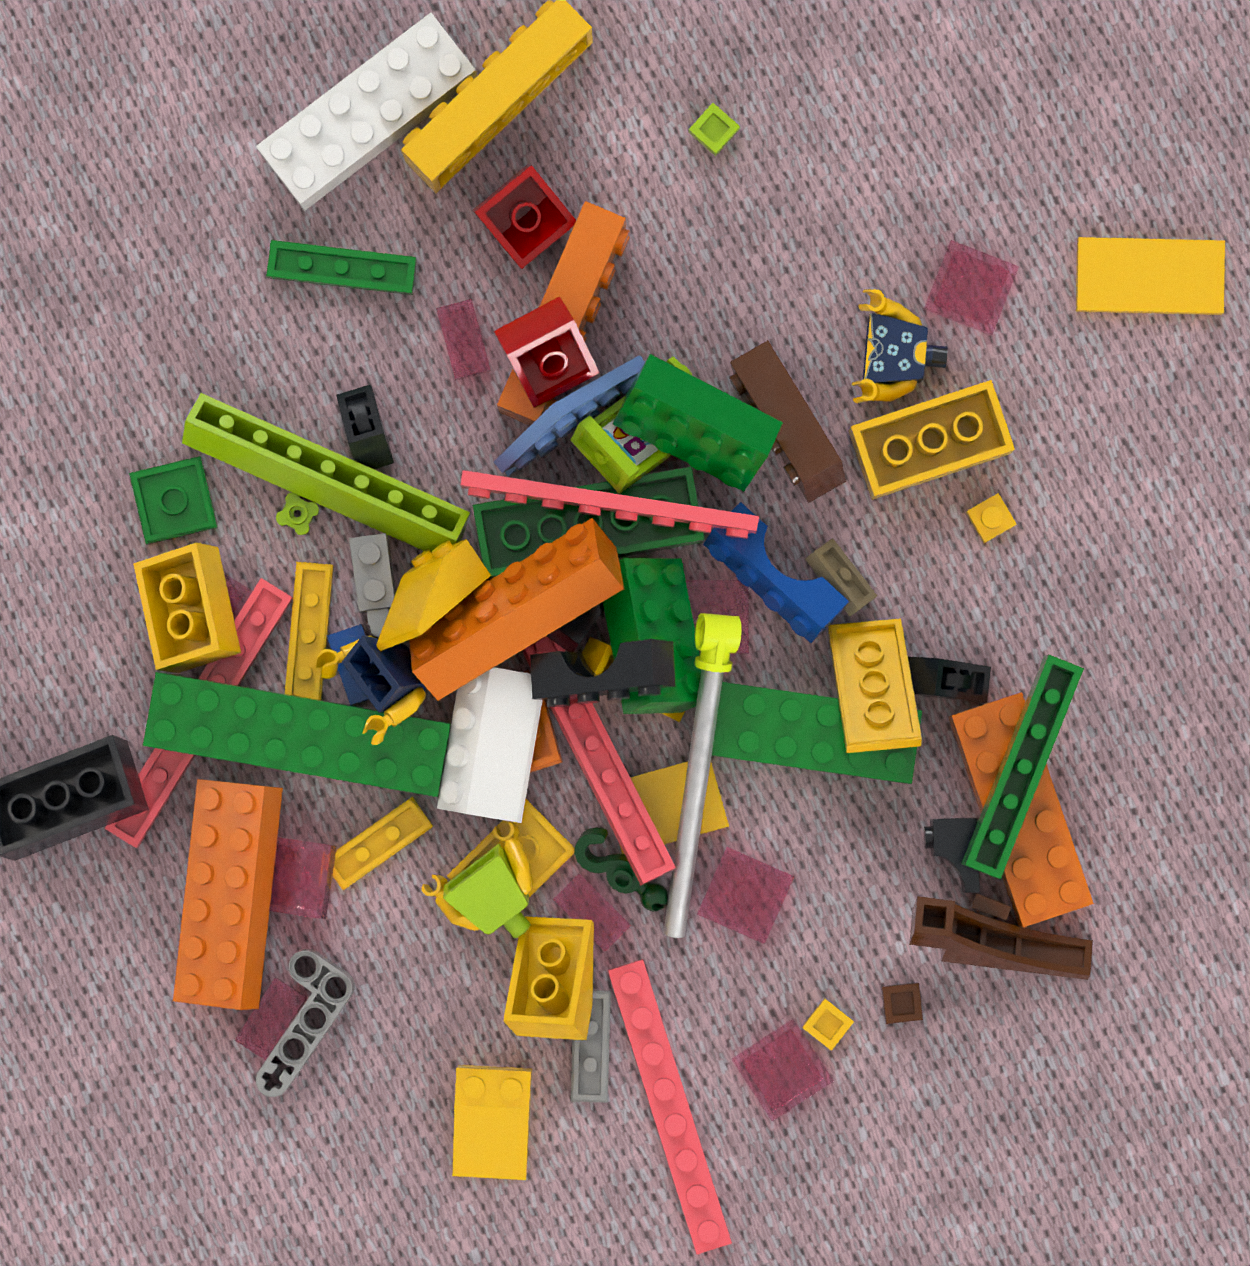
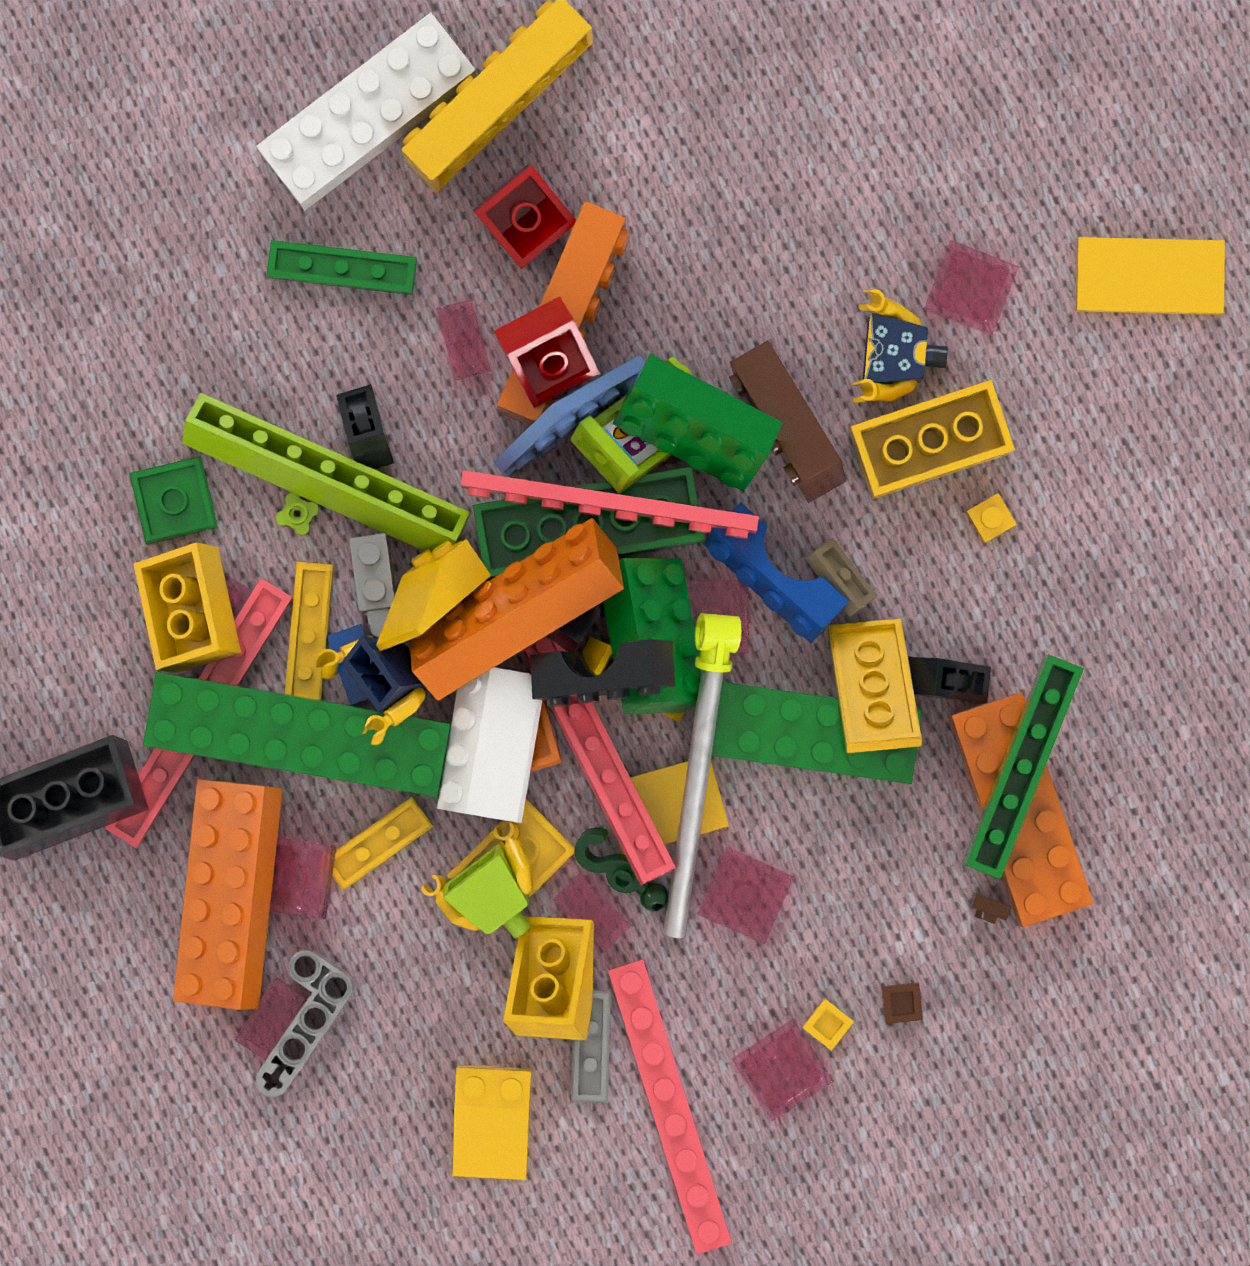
(714, 129): lime plate -> none
(950, 840): black arch -> none
(995, 944): reddish brown arch -> none

